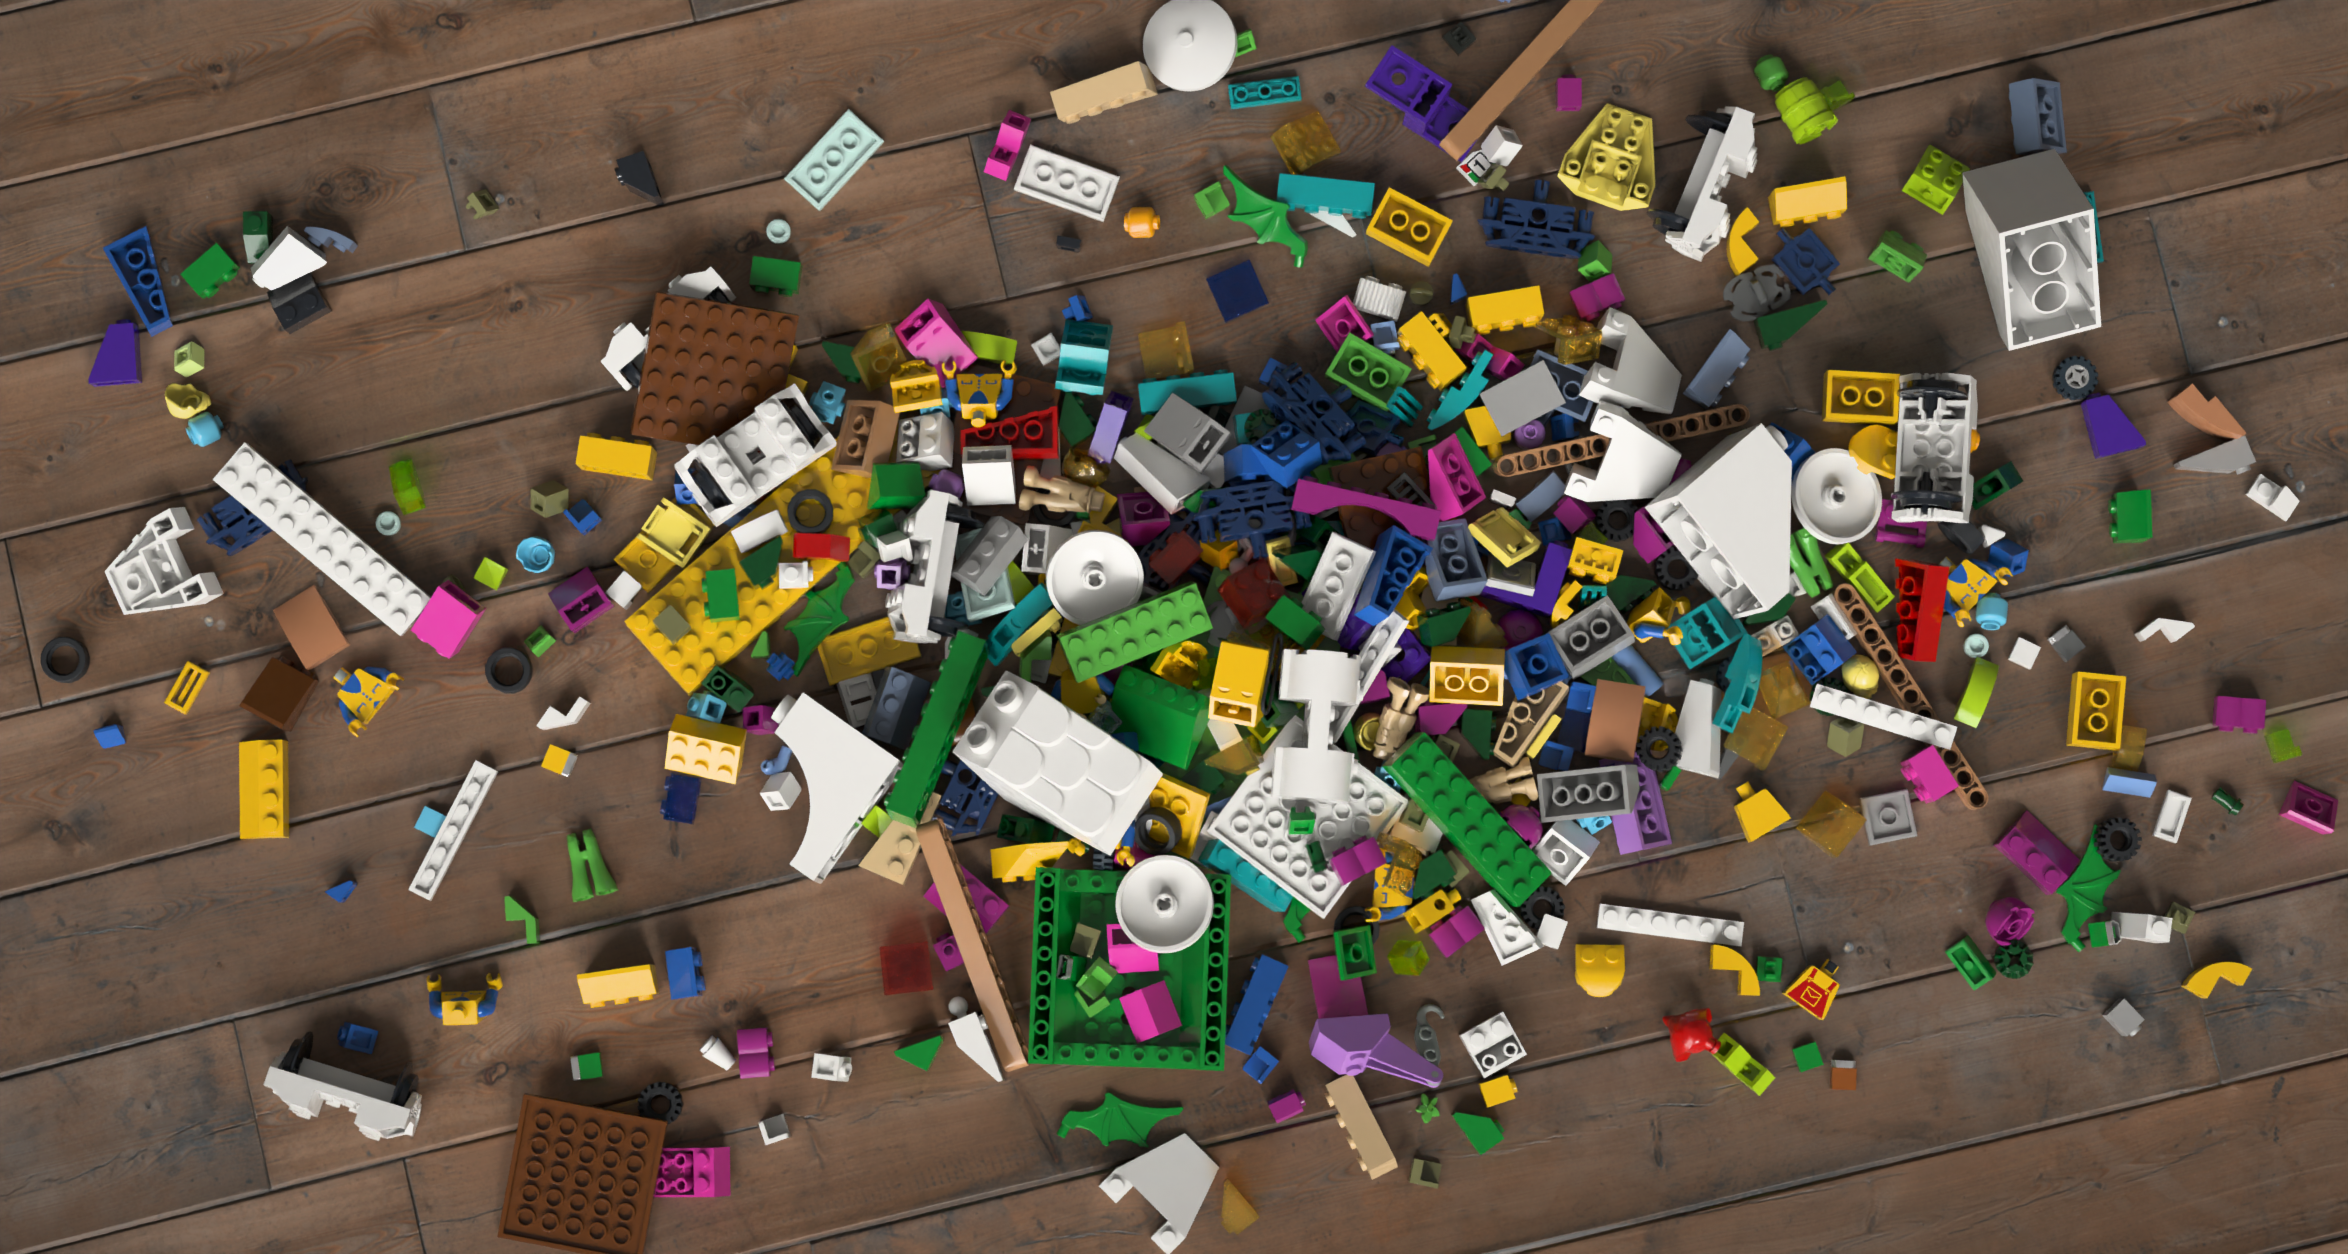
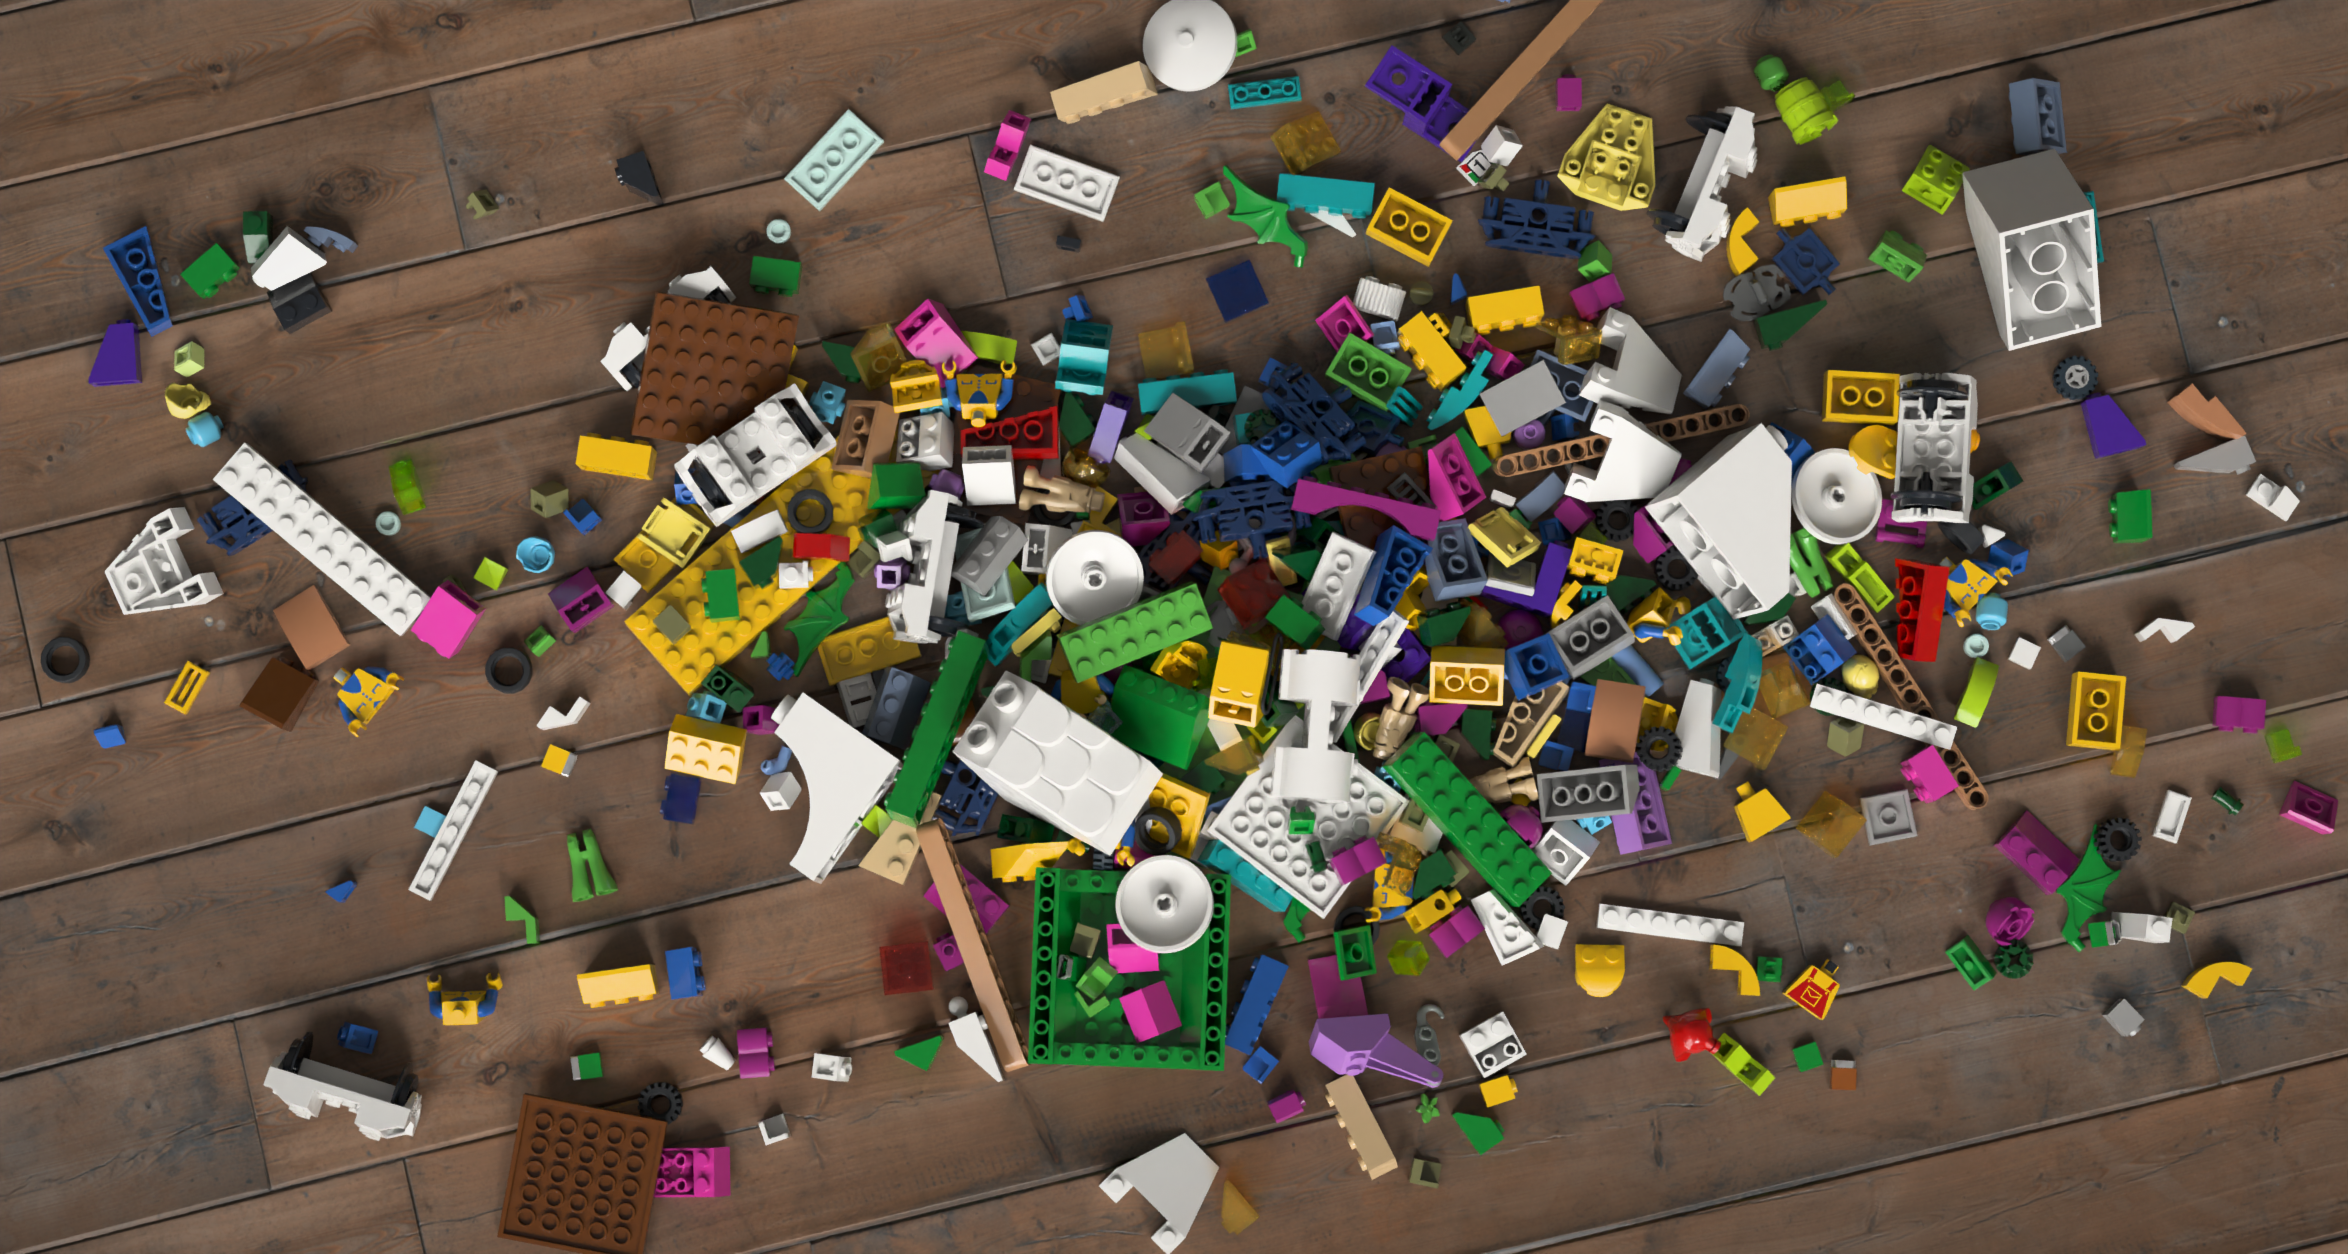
(264, 789): yellow slope -> none
(1117, 1120): green animal -> none
(1128, 738): blue slope -> none
(1141, 222): light orange head -> none
(2129, 782): medium blue slope -> none

